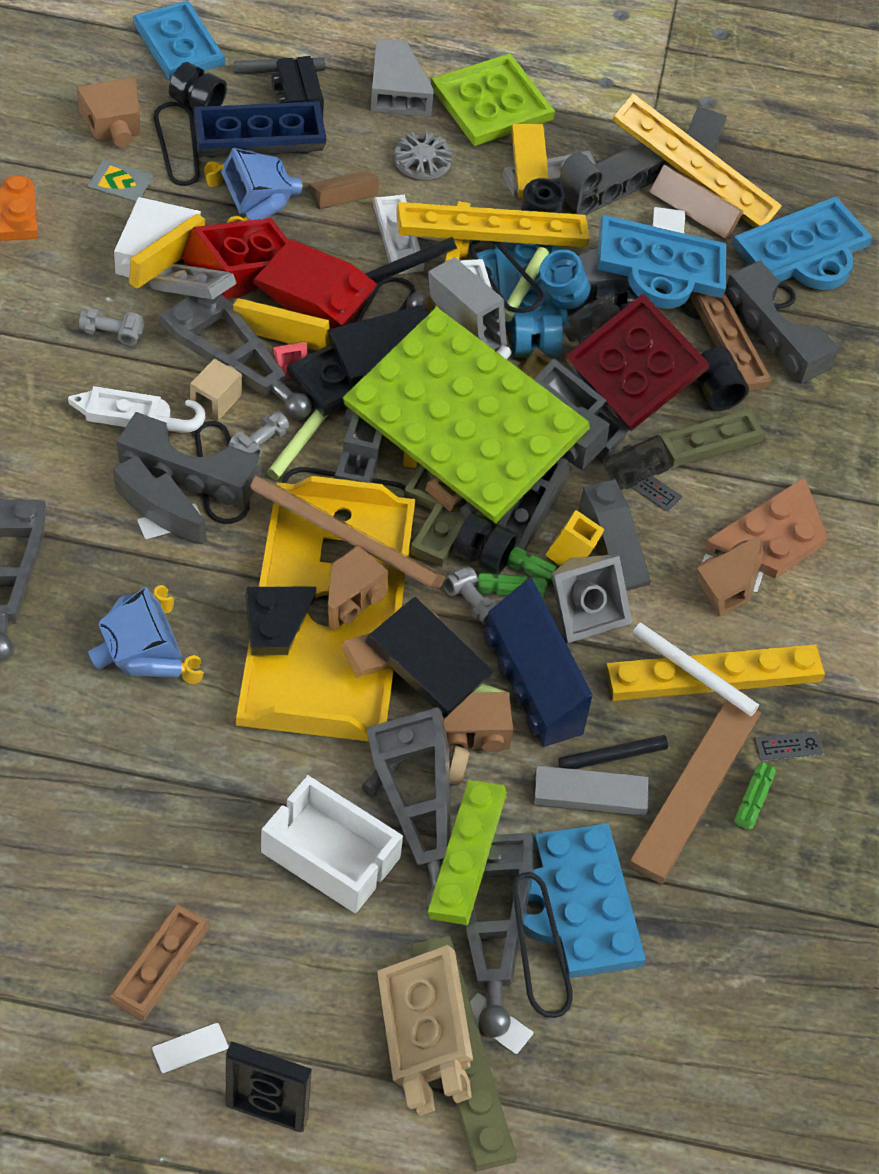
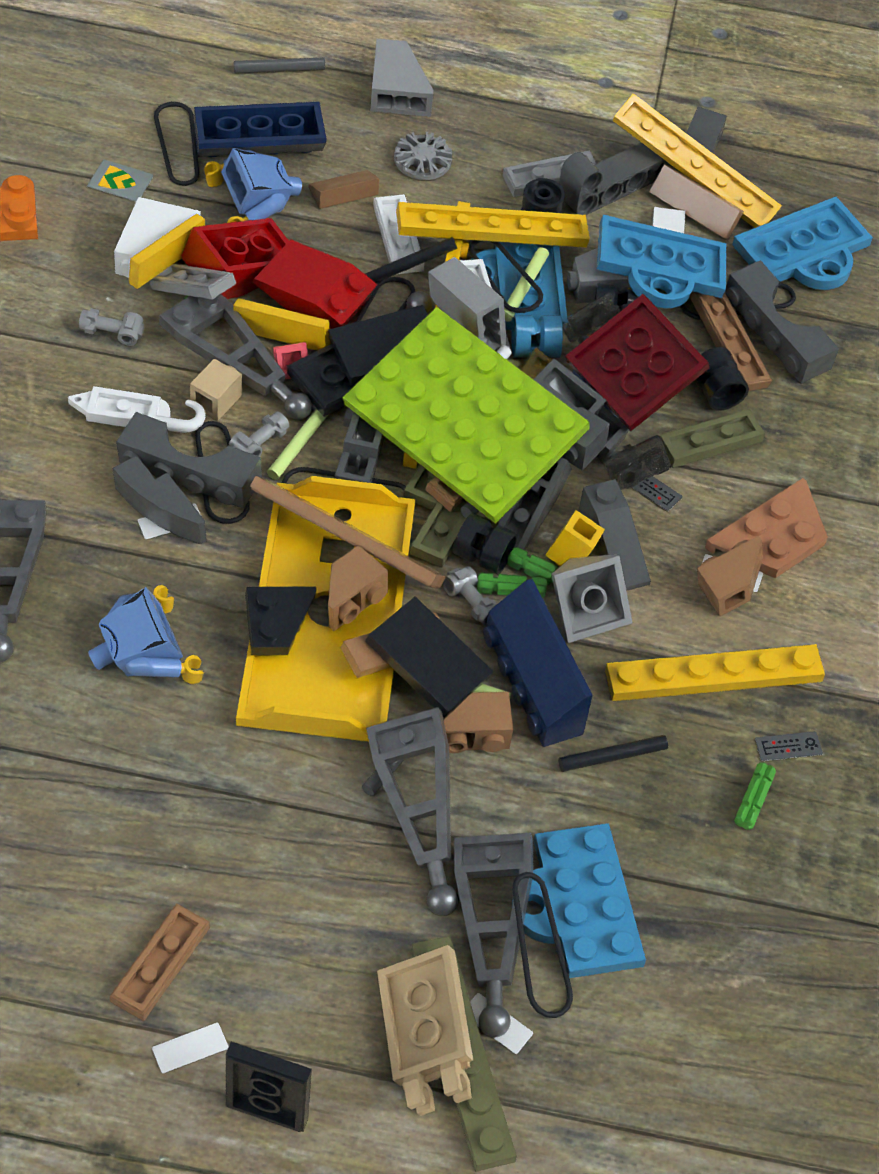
(111, 110): medium nougat torso -> none
(177, 37): dark azure tile -> none
(196, 87): black wheel -> none
(297, 81): black brick -> none
(331, 844): white piece -> none
(458, 764): tan tile -> none
(467, 852): lime plate -> none
(490, 98): lime plate -> none
(529, 154): yellow tile -> none
(565, 279): dark azure wheel -> none
(591, 790): light grey tile -> none
(693, 793): medium nougat tile -> none
(695, 669): white bar -> none

